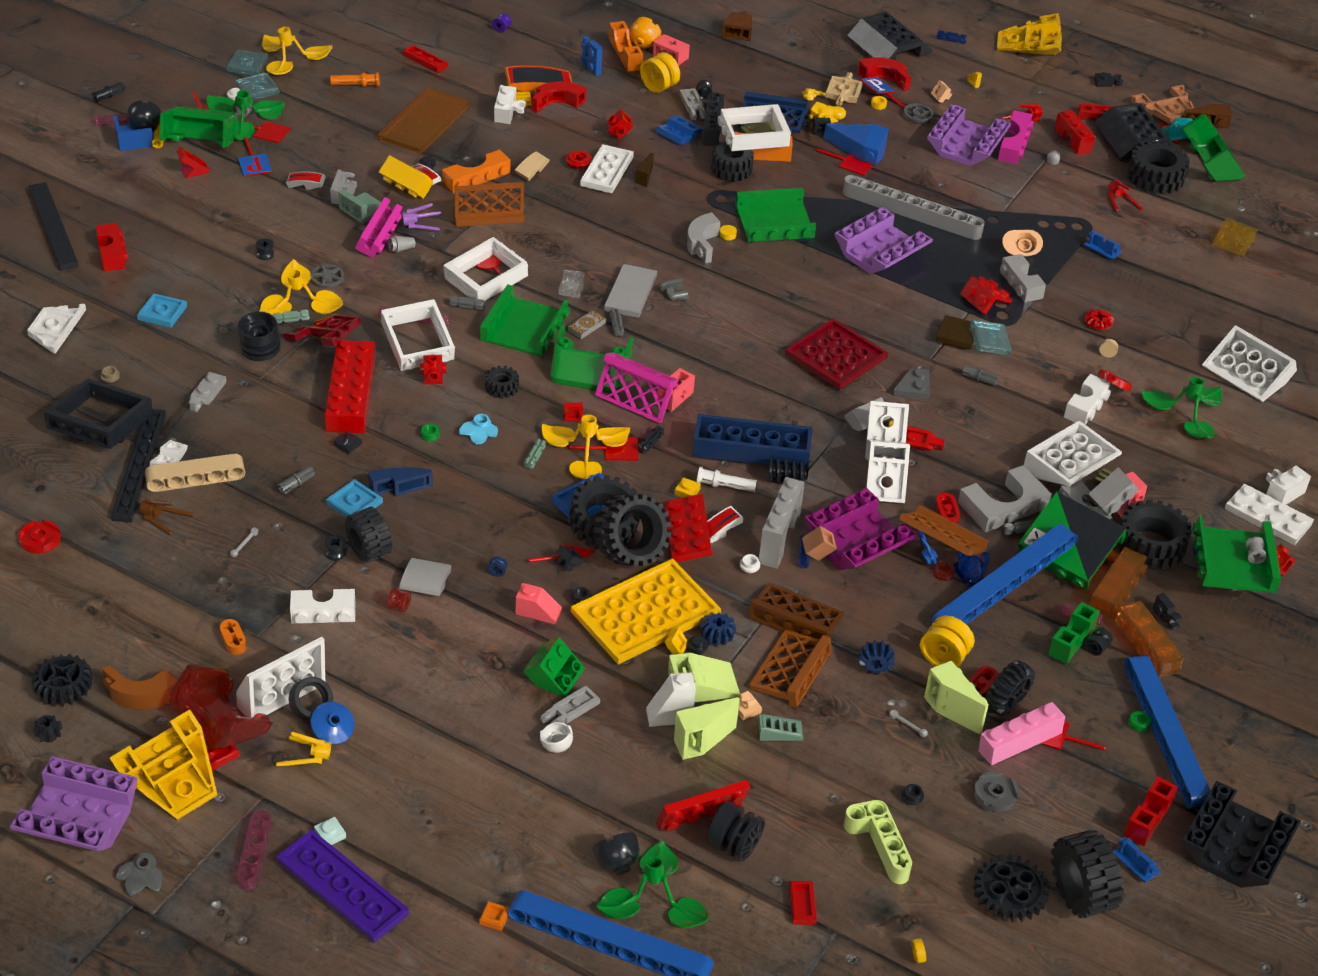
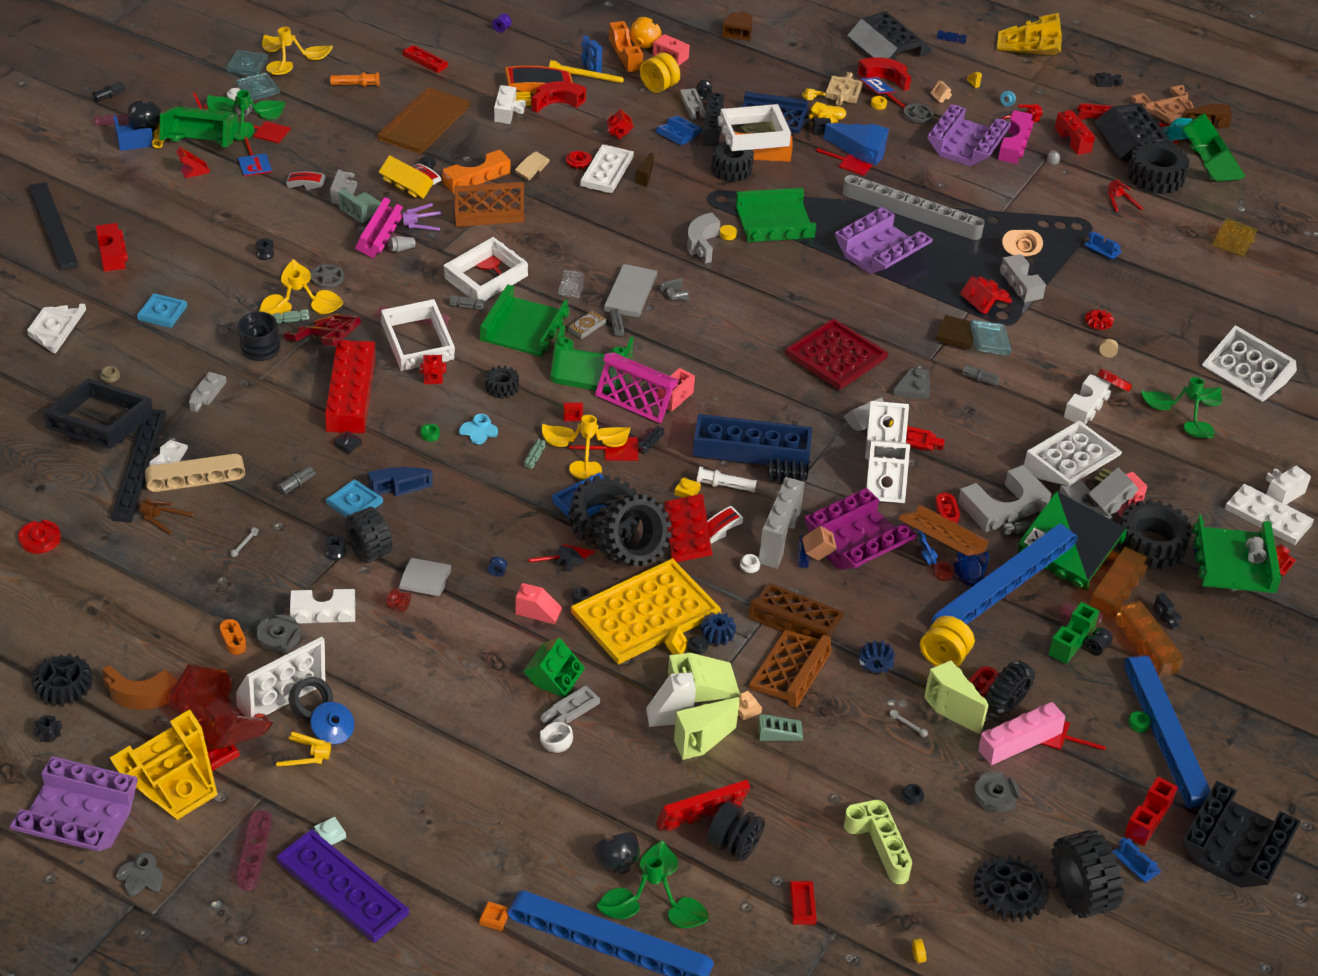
(278, 643): none -> dark grey plate
(554, 64): none -> yellow piece
(1012, 98): none -> medium azure plate

